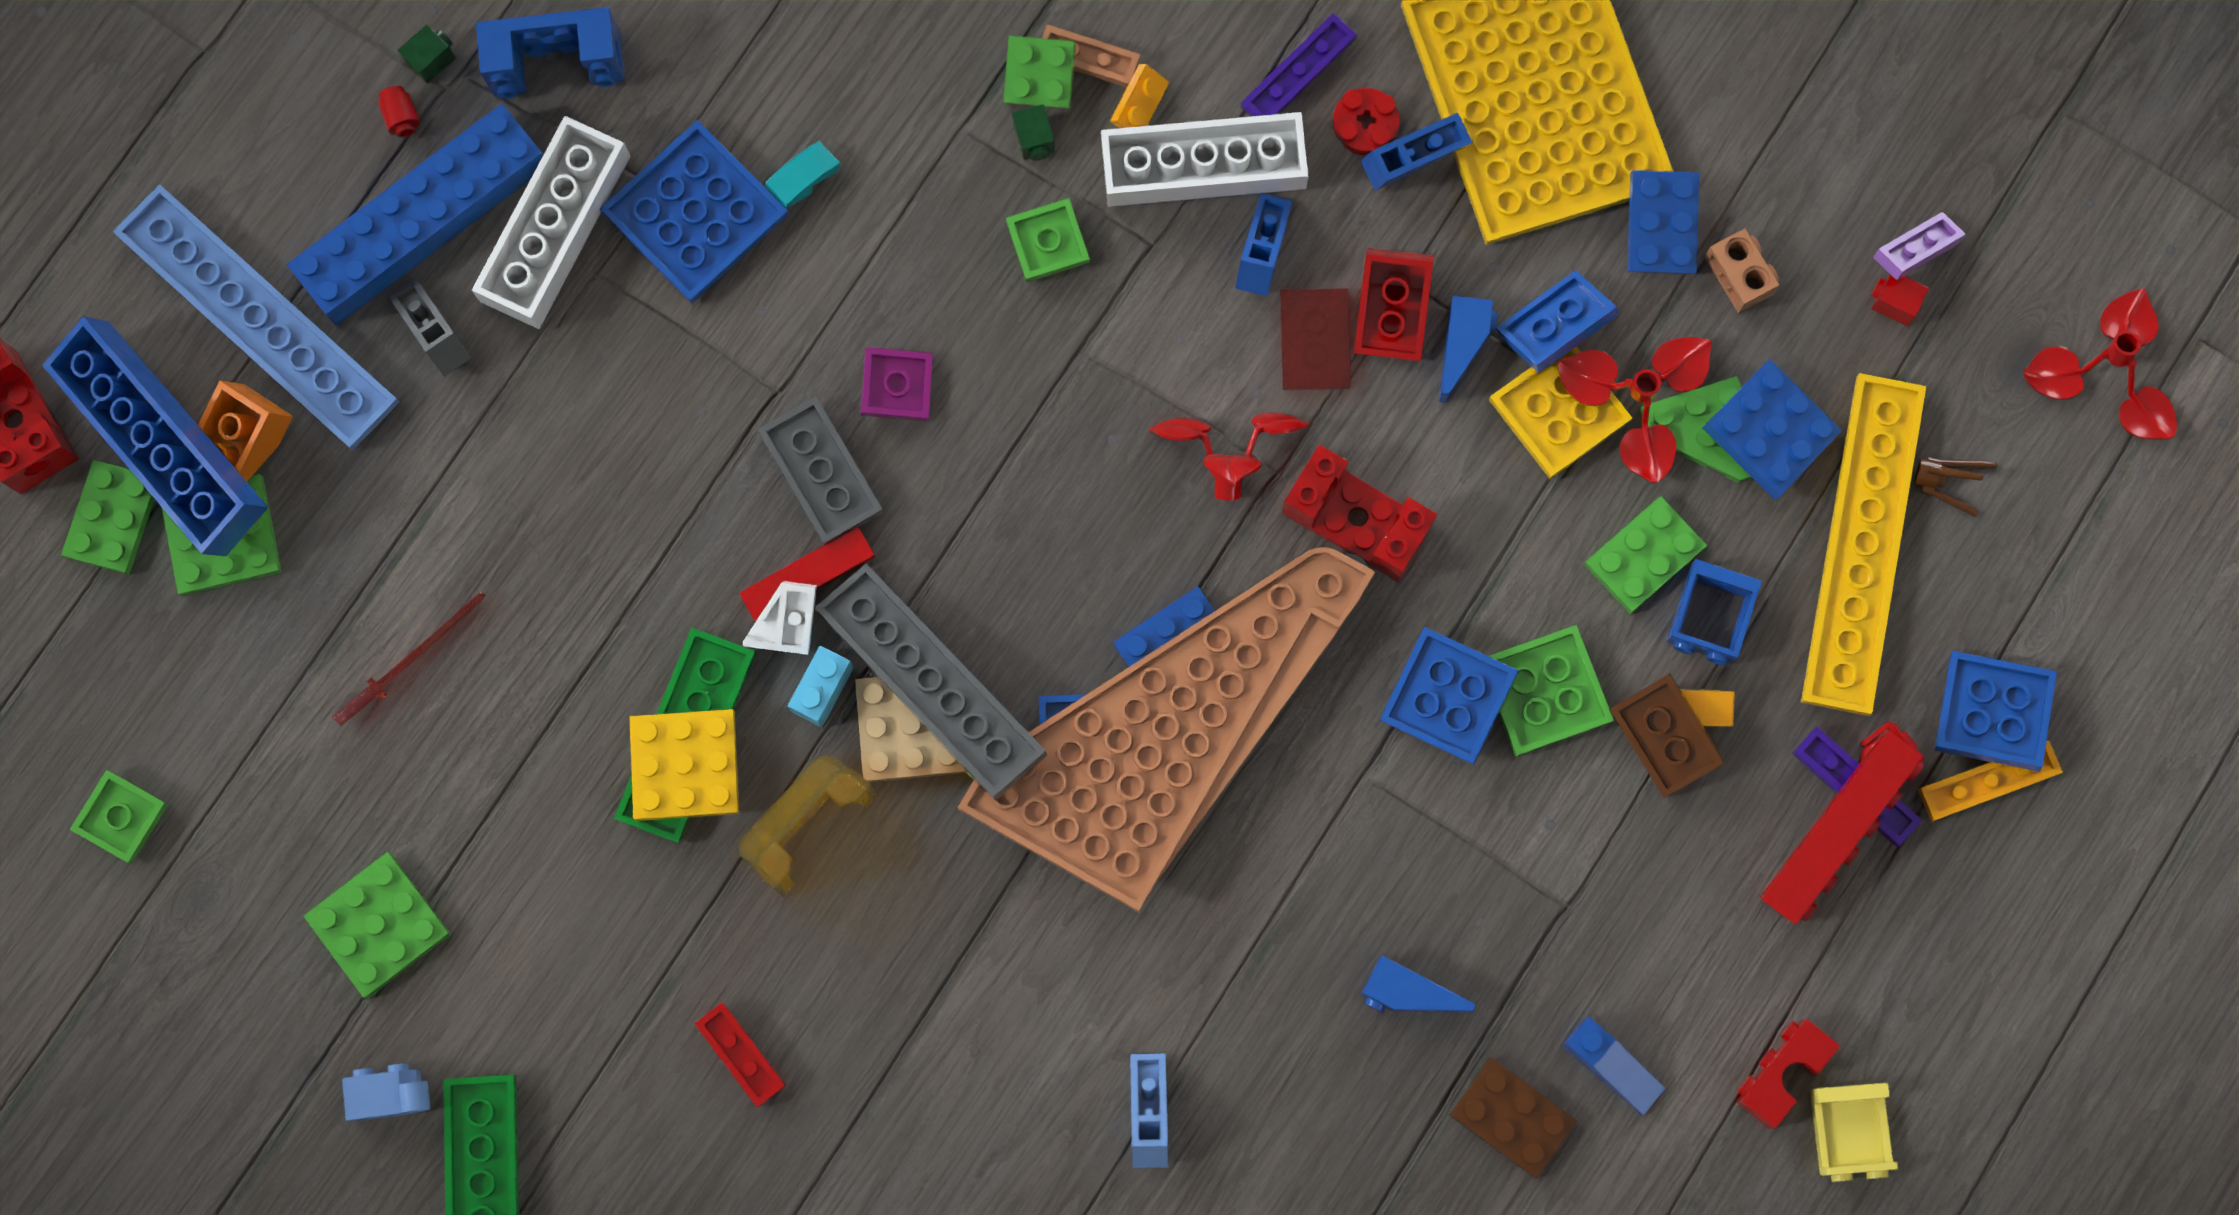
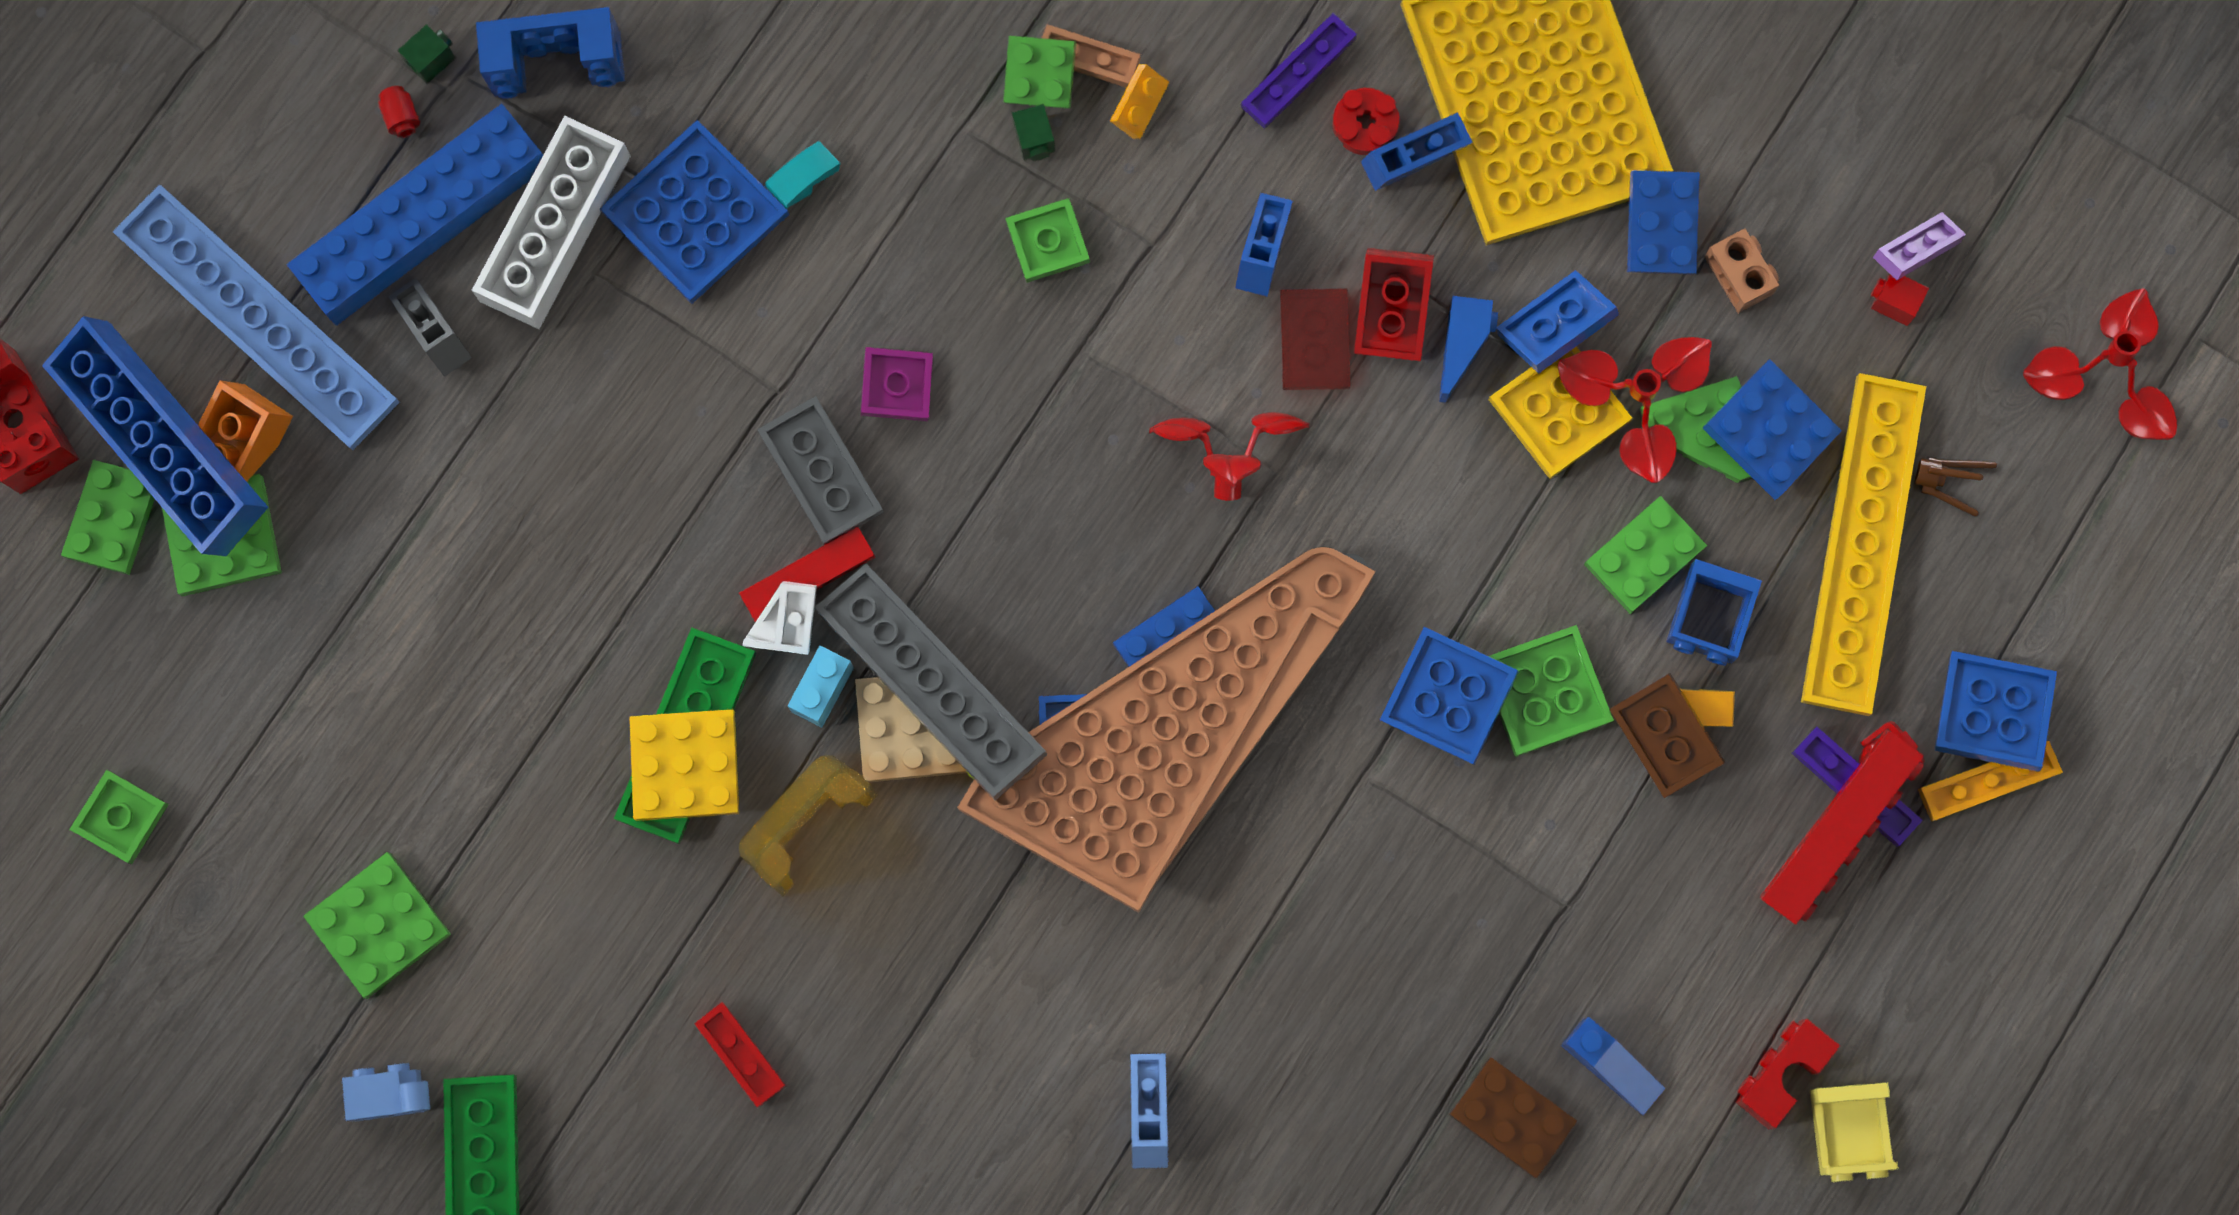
(375, 688): clear red sword -> none
(1204, 159): white brick -> none
(1327, 496): red plate -> none
(1405, 991): blue slope -> none

